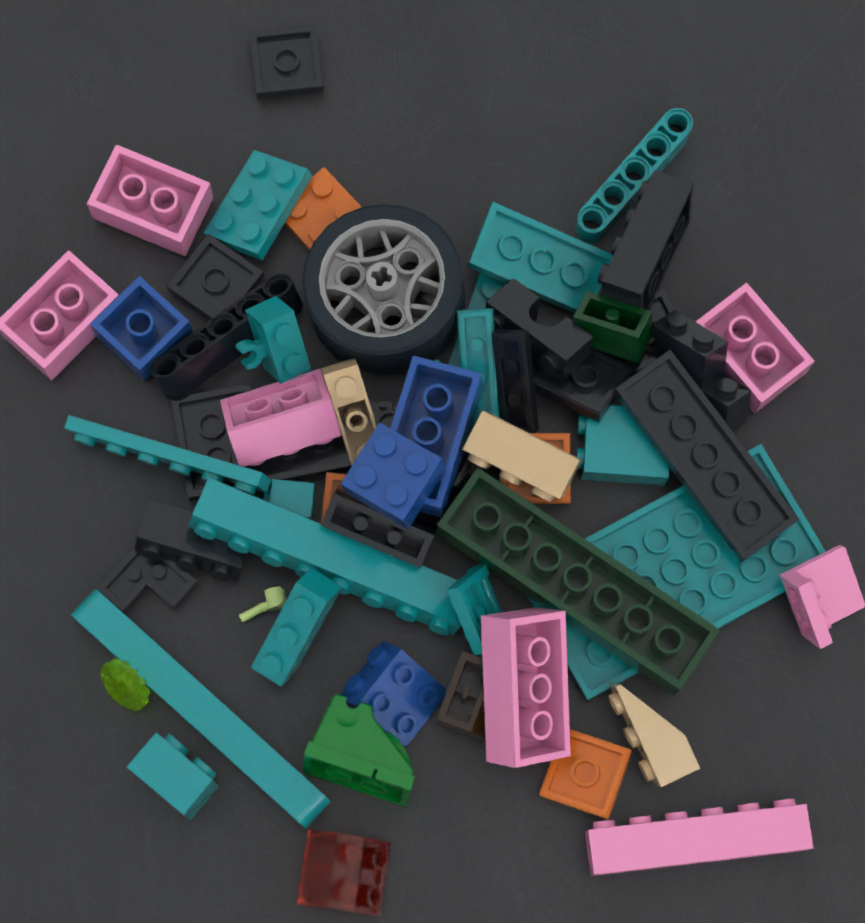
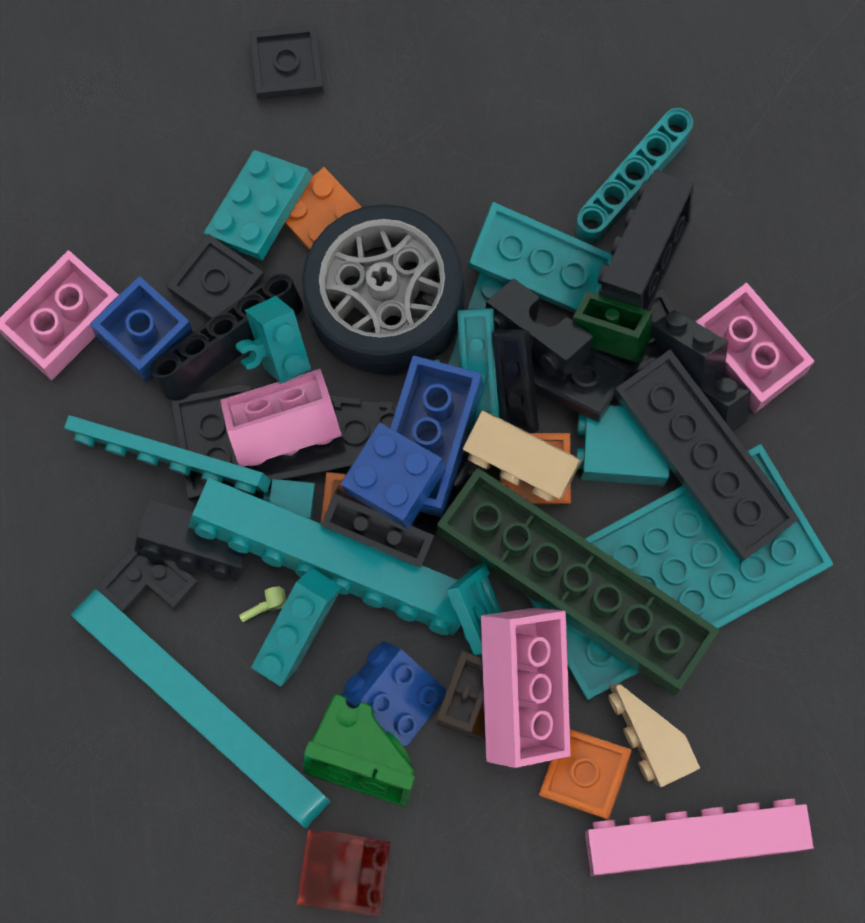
(124, 685): clear neon green gear -> none
(150, 200): bright pink brick -> none
(174, 776): teal brick -> none
(350, 405): tan slope -> none
(822, 593): bright pink bracket -> none

